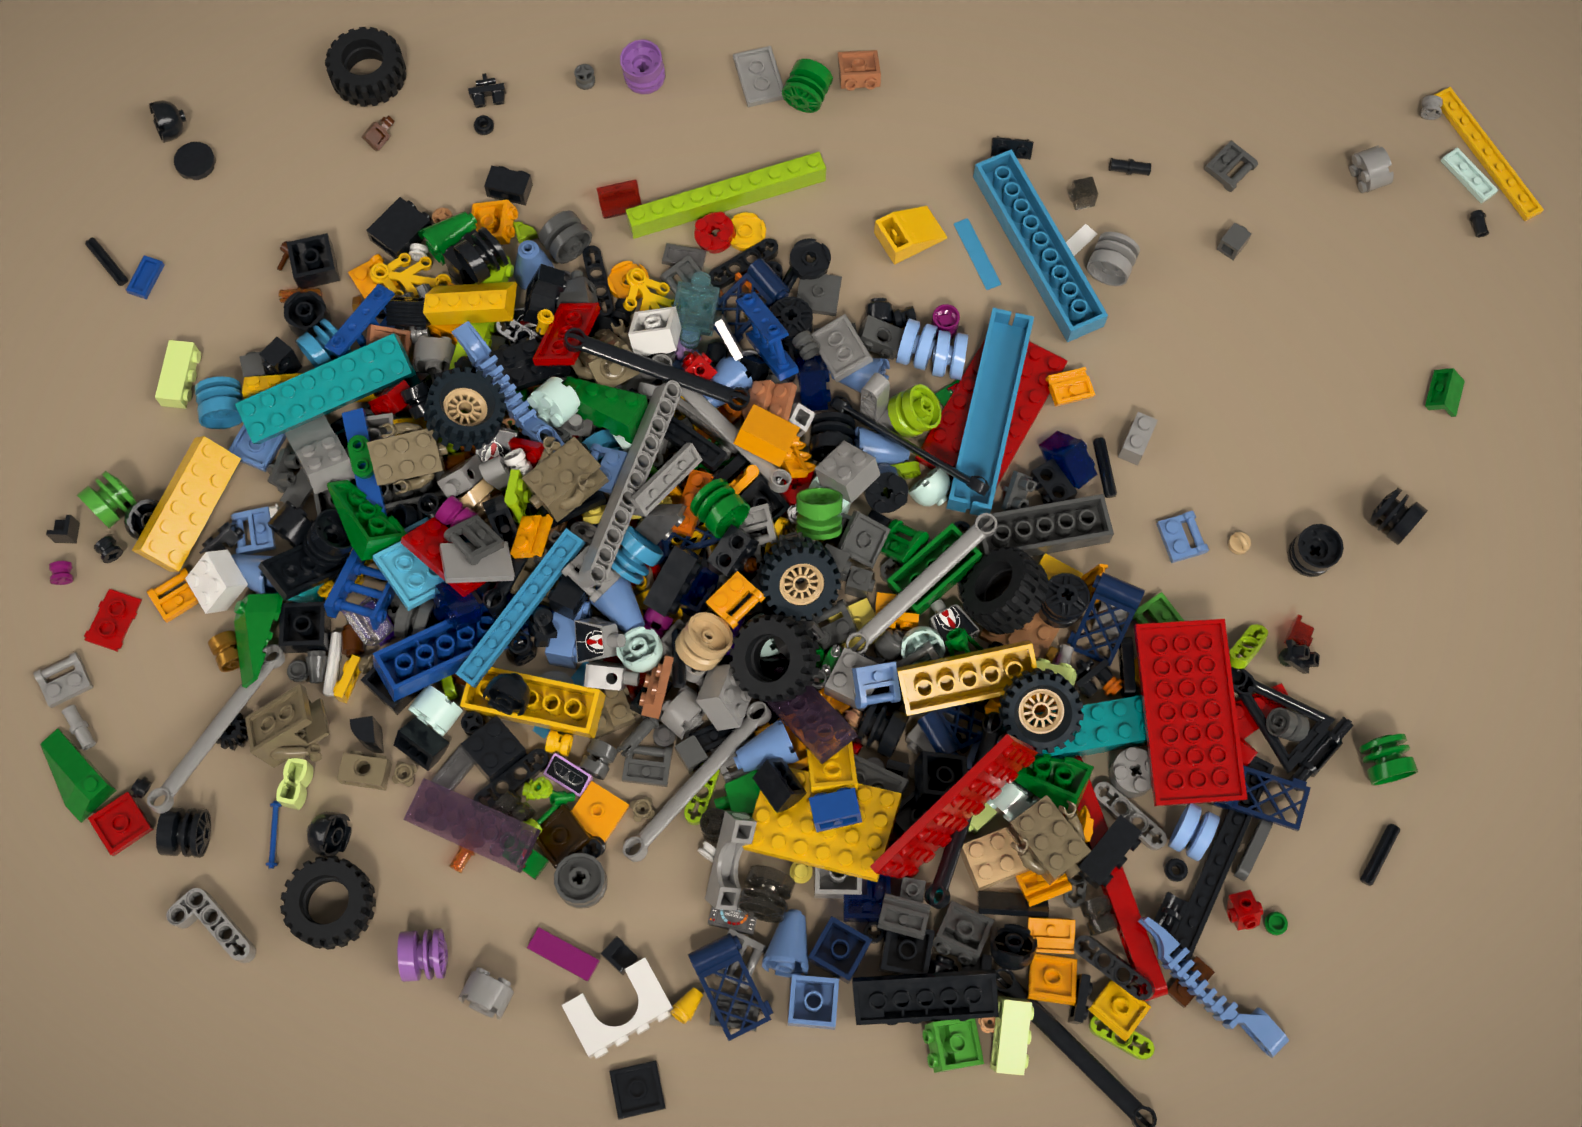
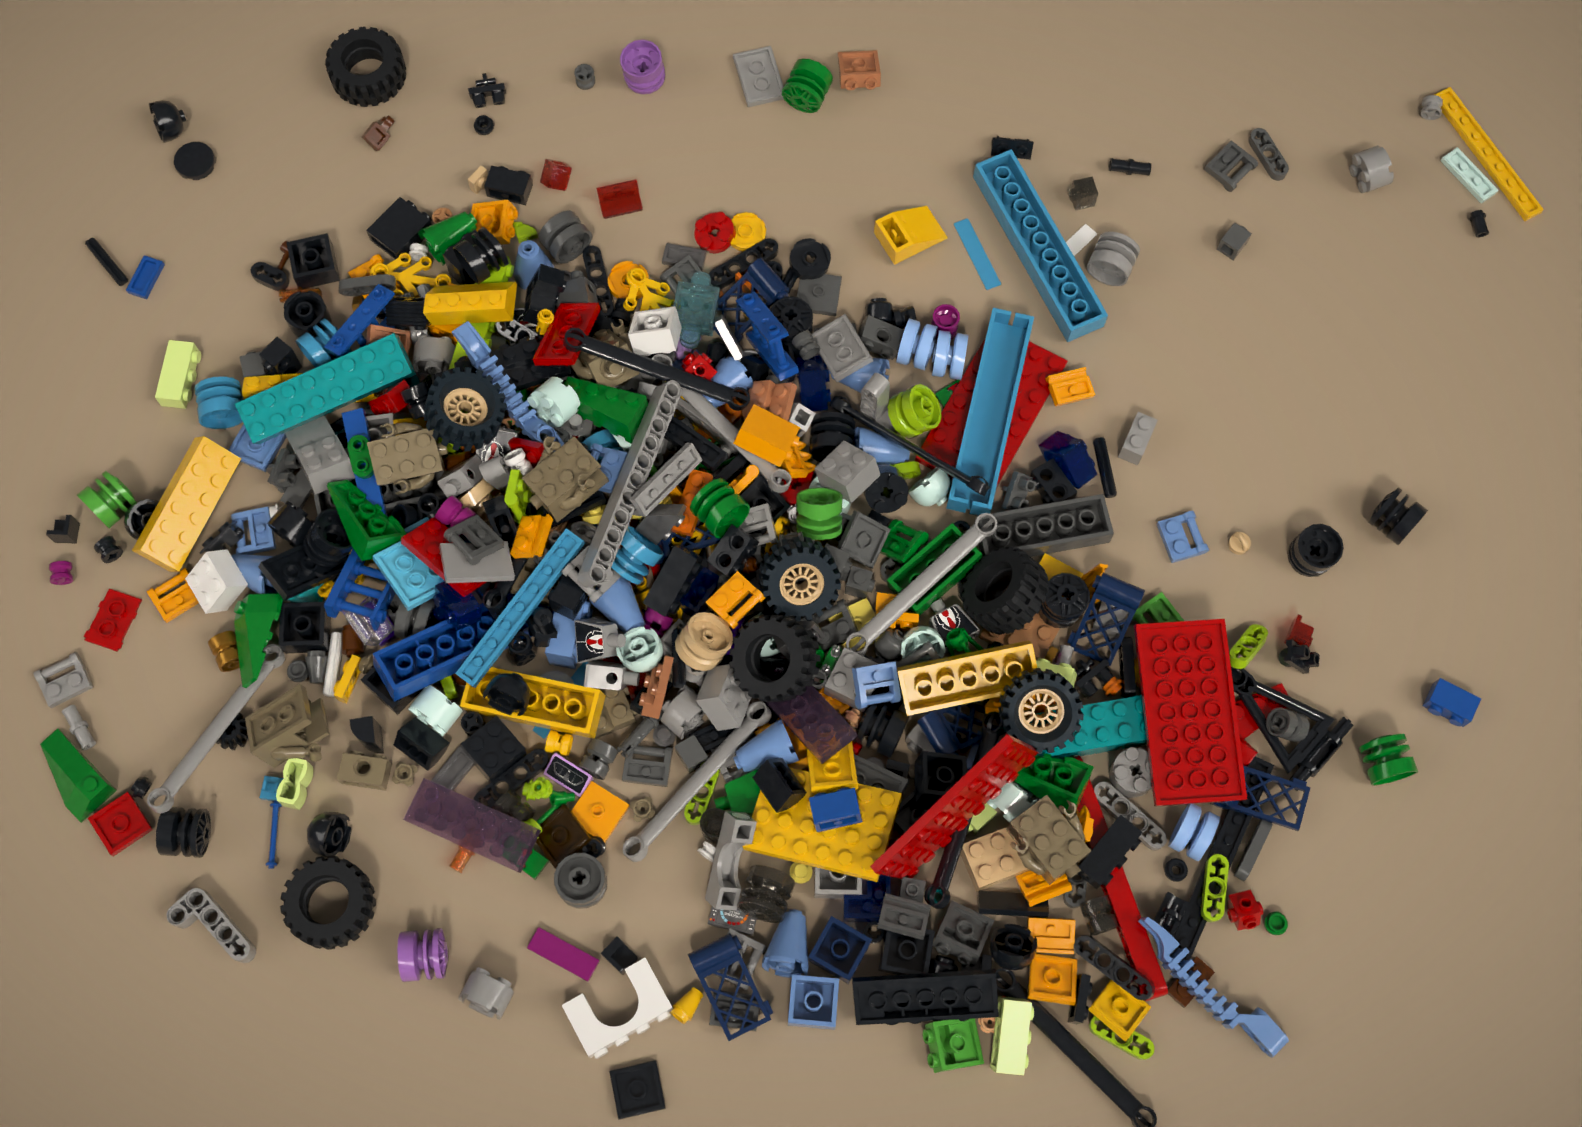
(269, 788): none -> dark azure tile
(271, 272): none -> black beam
(366, 284): none -> dark grey beam
(478, 179): none -> tan plate
(555, 174): none -> clear red panel
(726, 195): lime brick -> none
(1206, 904): none -> lime beam
(1268, 145): none -> dark grey beam
(1380, 854): black axle -> none
(1445, 391): green panel -> none
(1451, 702): none -> blue brick

